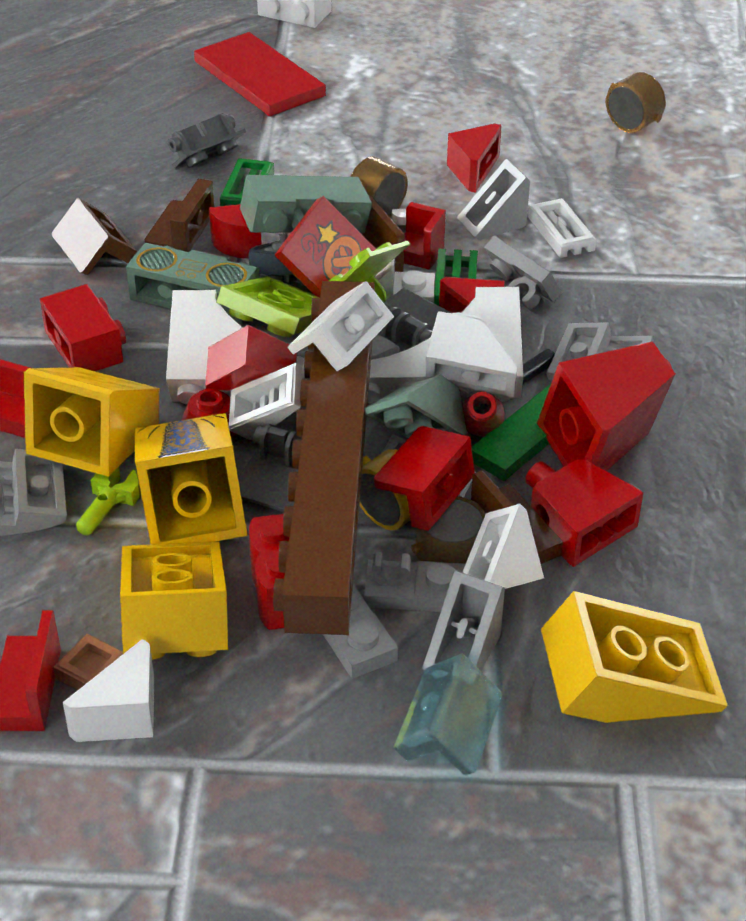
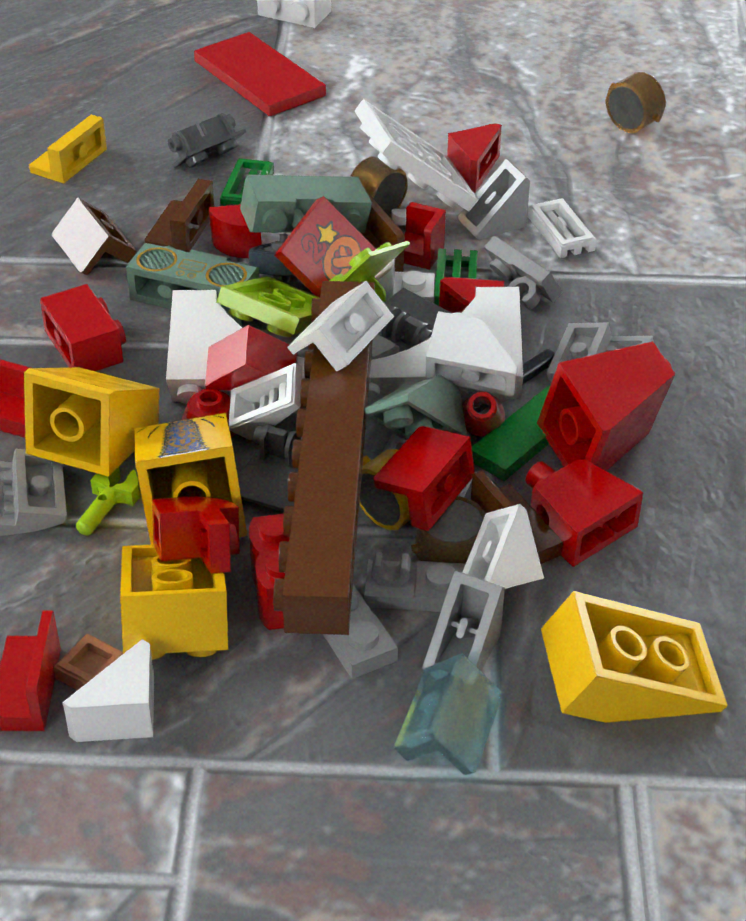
(72, 151): none -> yellow panel
(196, 529): none -> red brick
(422, 160): none -> white plate

